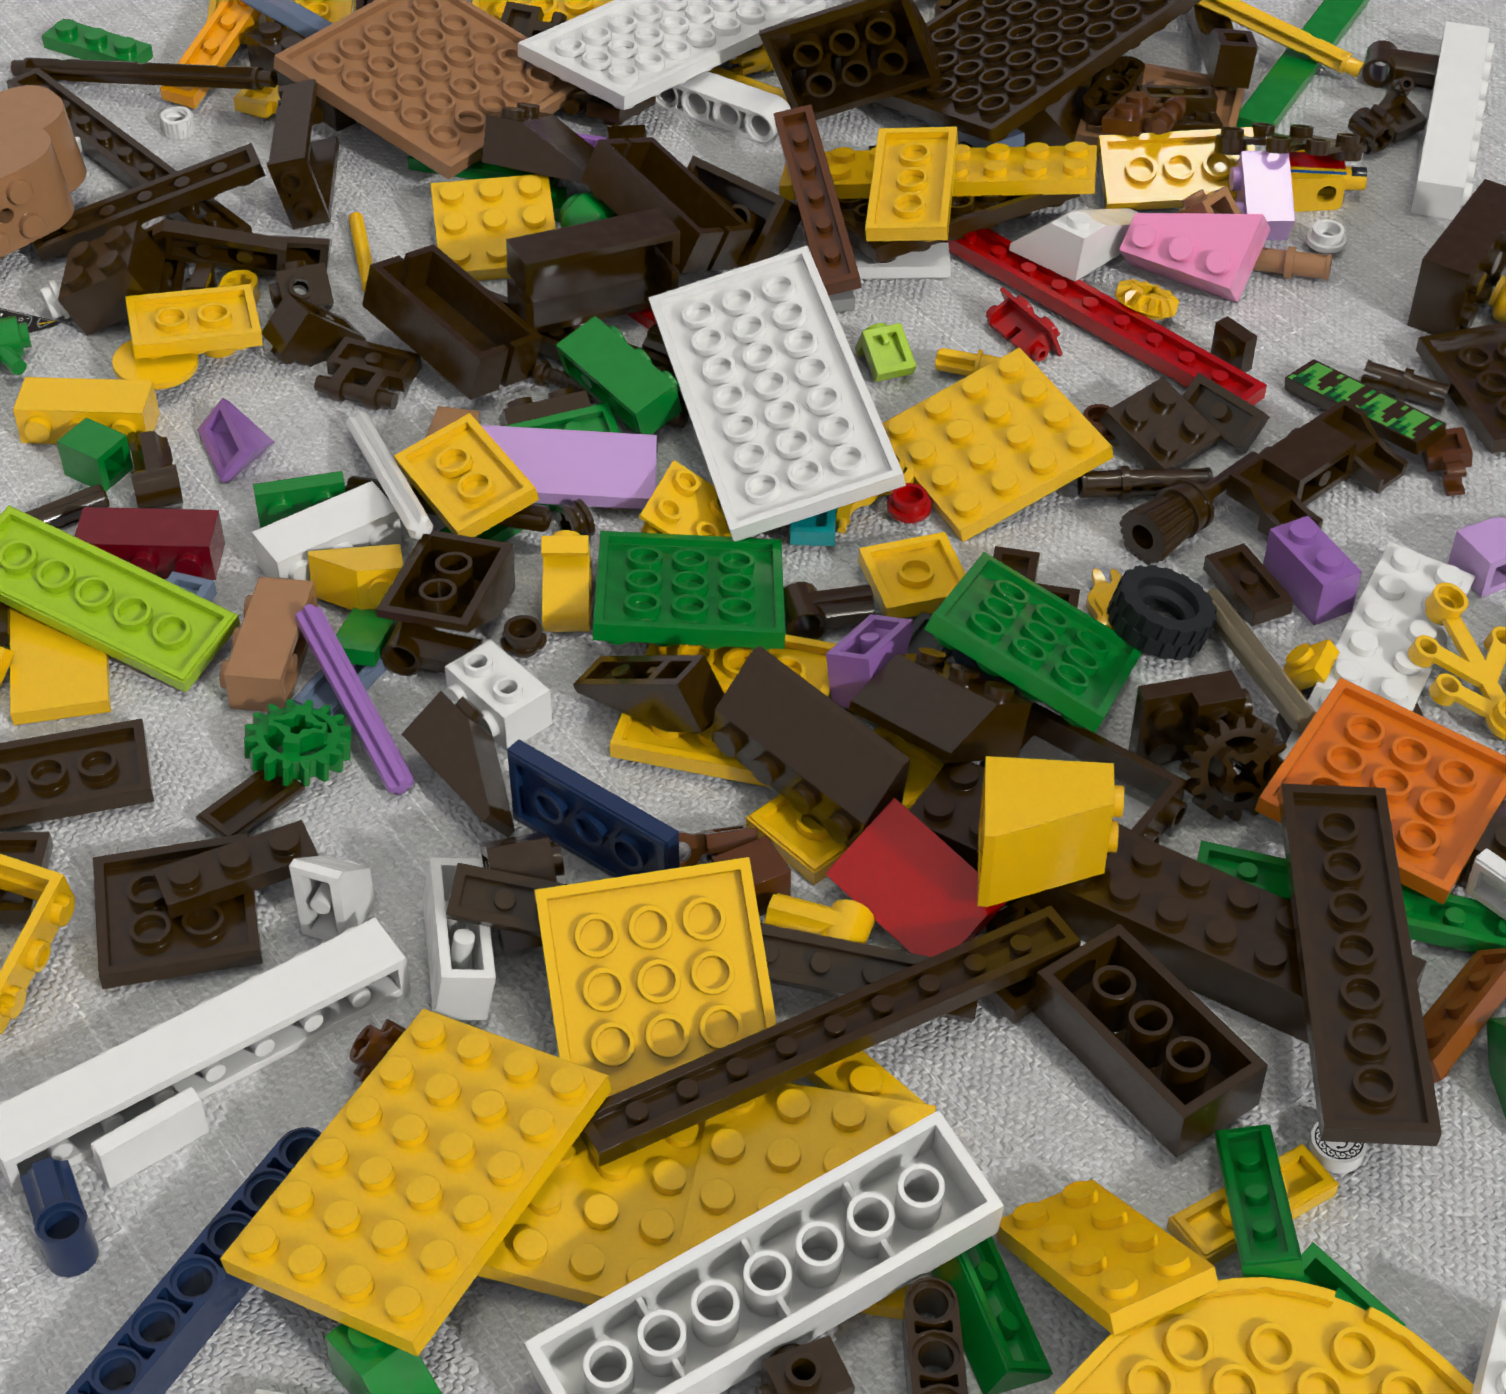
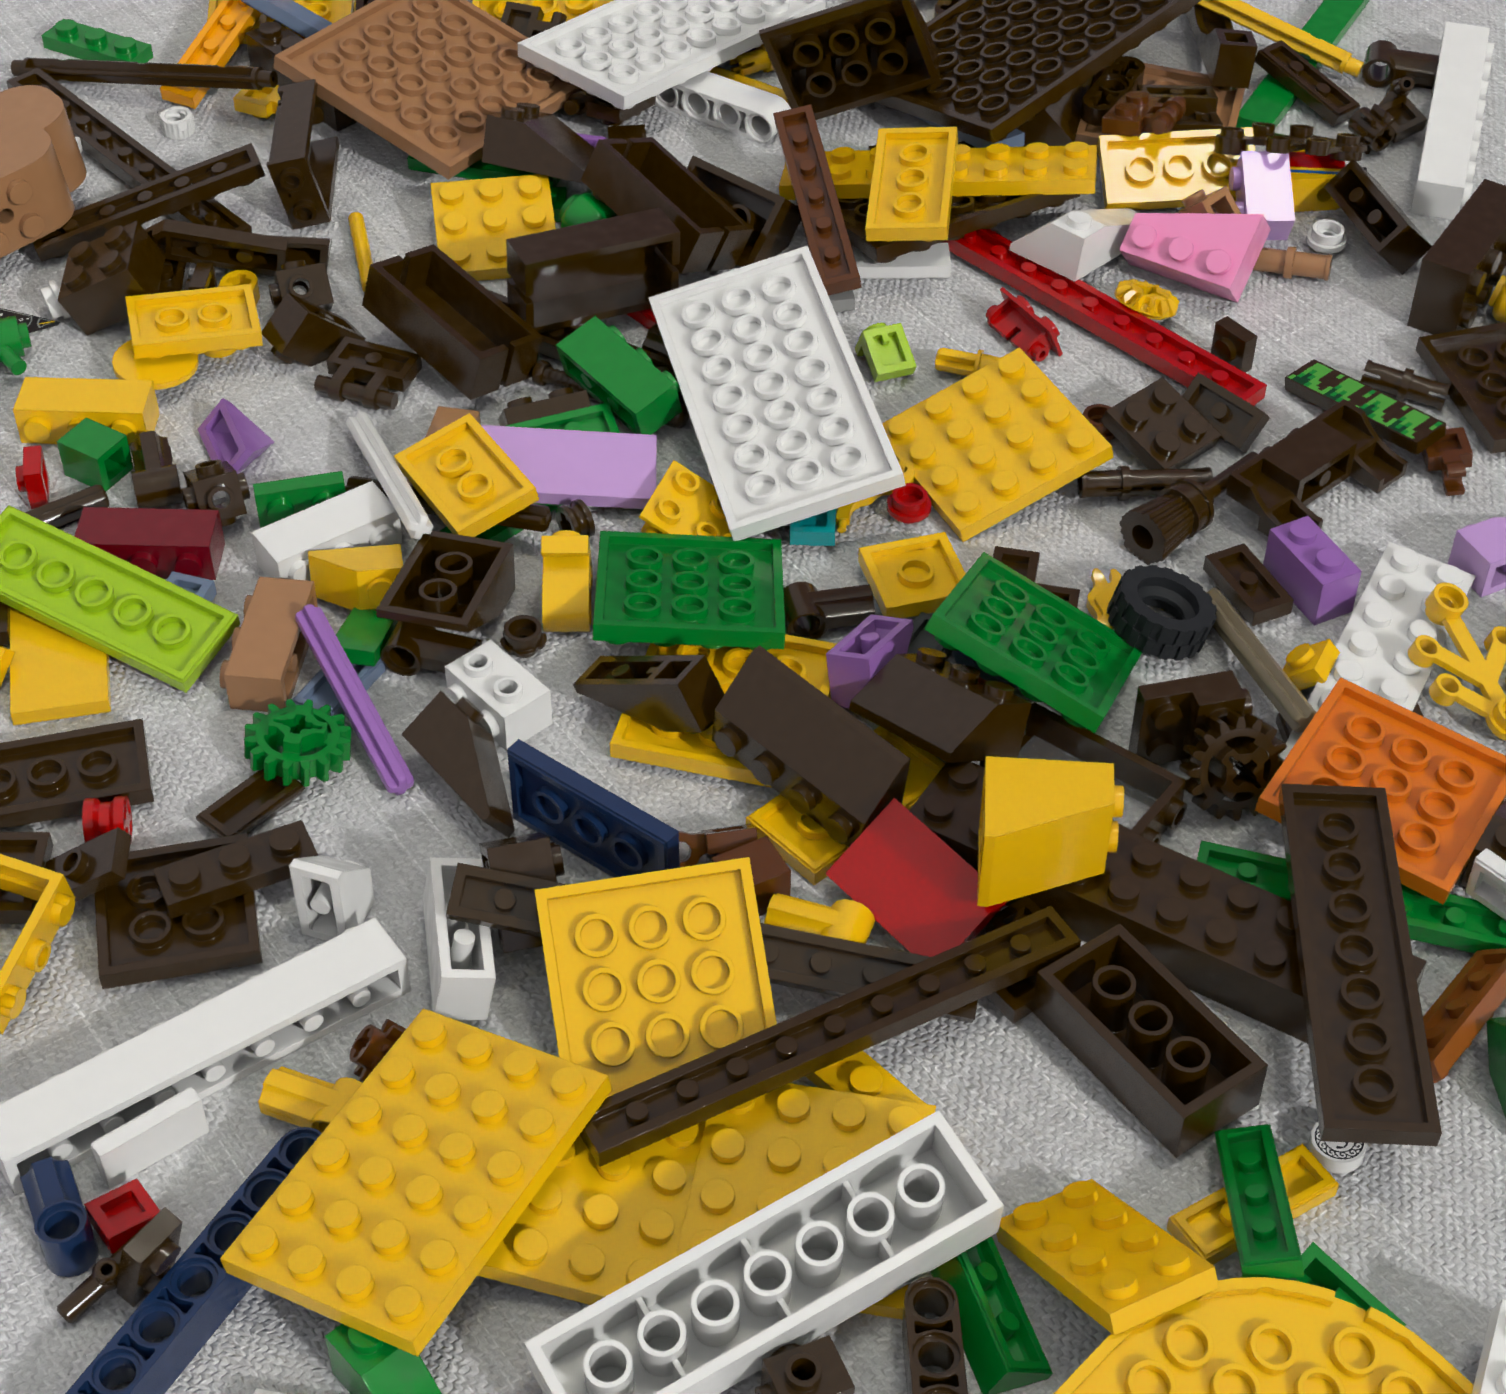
(33, 476): none -> red plate
(94, 863): none -> dark brown plate
(102, 1279): none -> dark brown piece
(105, 816): none -> red wheel
(121, 1213): none -> red plate
(149, 1257): none -> dark brown plate
(214, 477): none -> dark brown brick
(304, 1098): none -> yellow piece
(1307, 83): none -> dark brown tile
(1377, 217): none -> dark brown brick

